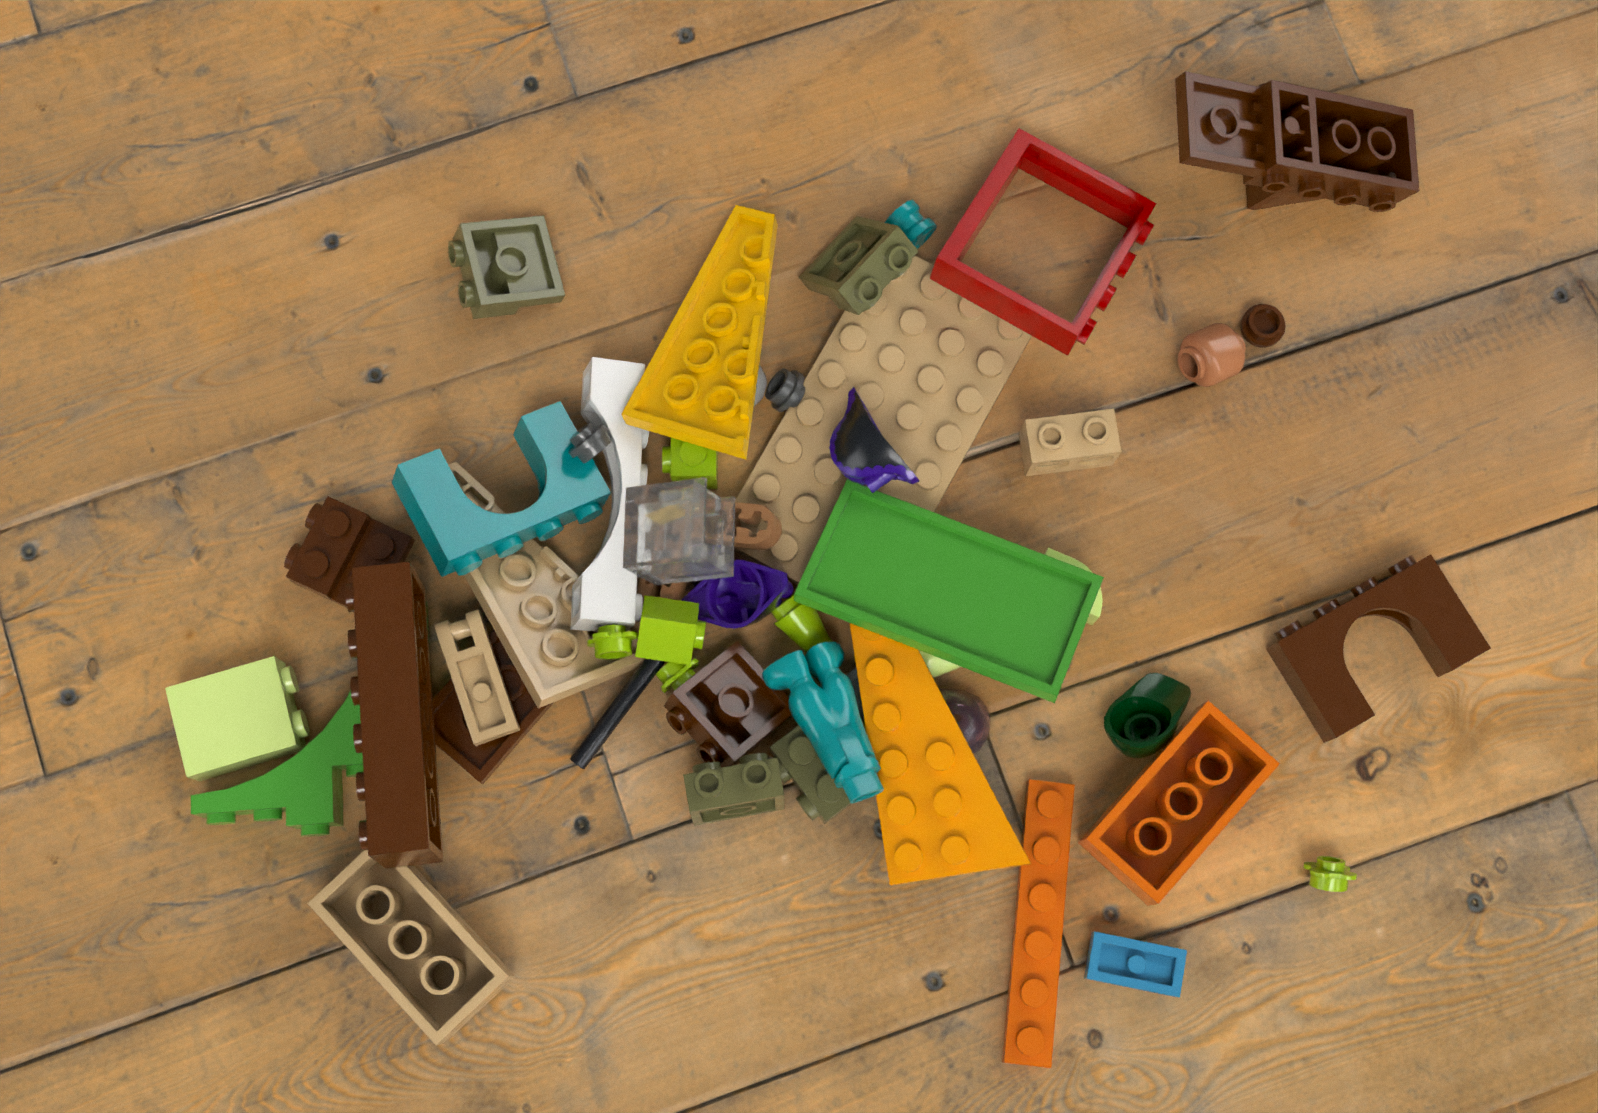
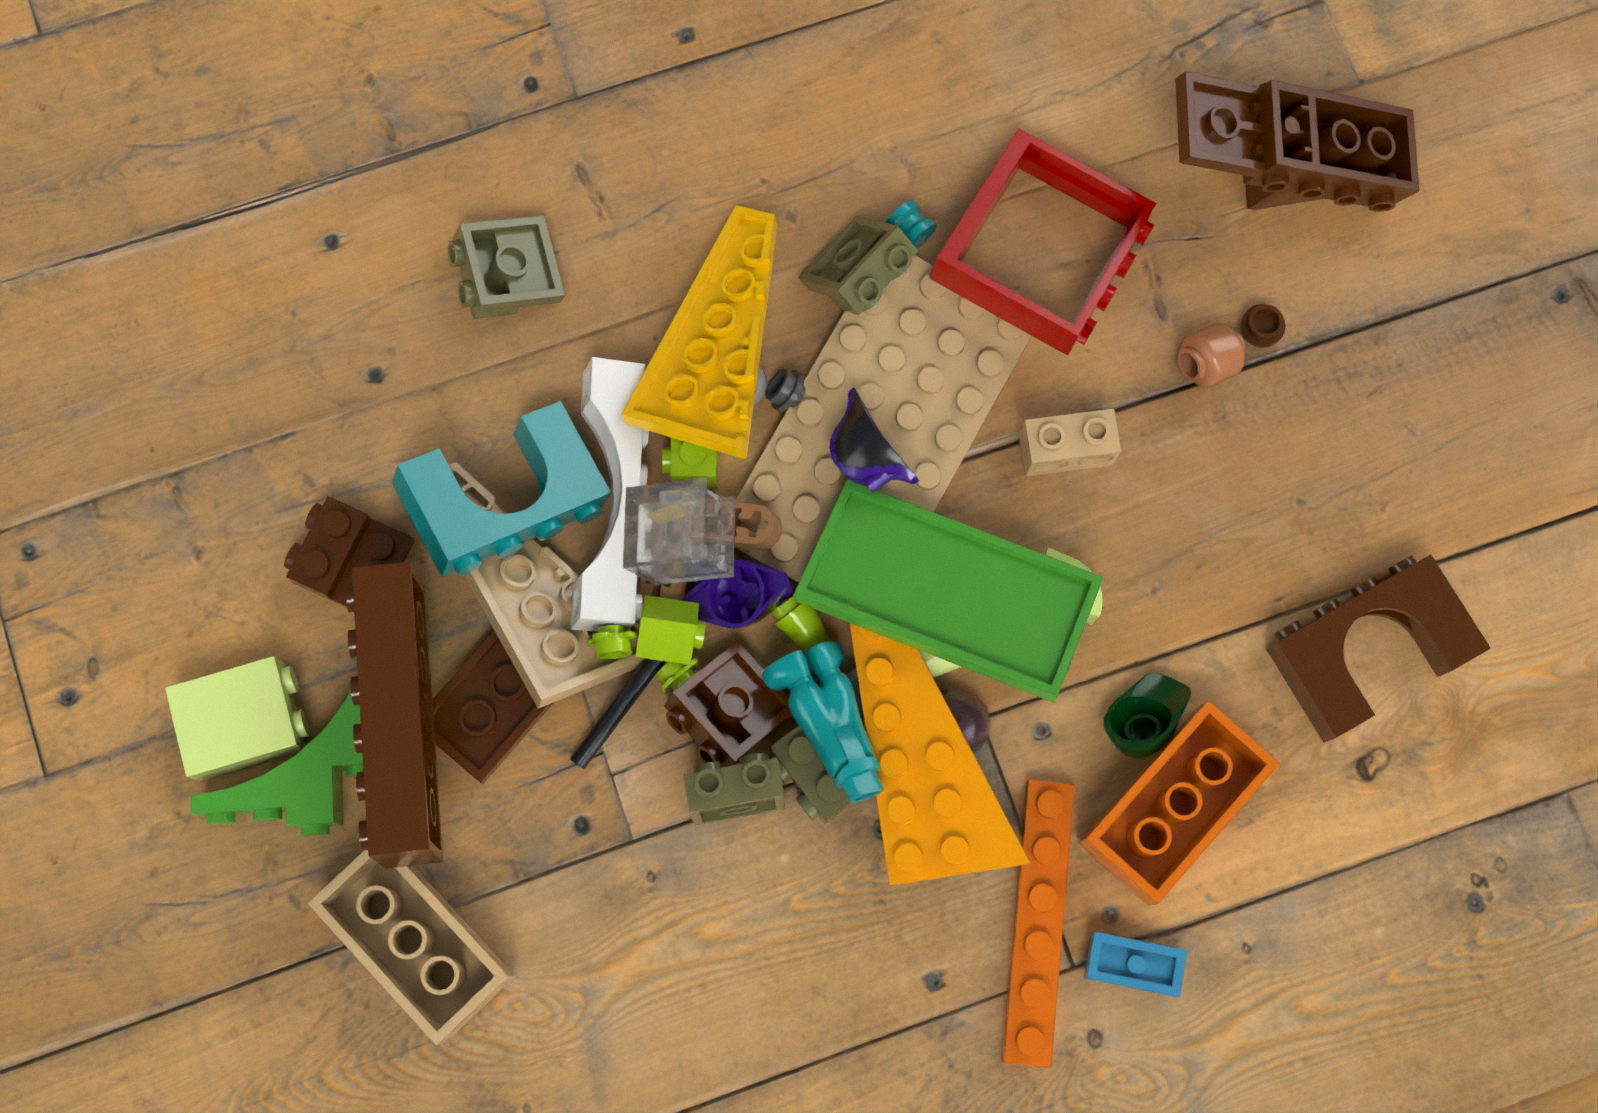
(477, 679): tan plate -> none
(589, 442): dark grey plate -> none
(1329, 874): lime plate -> none

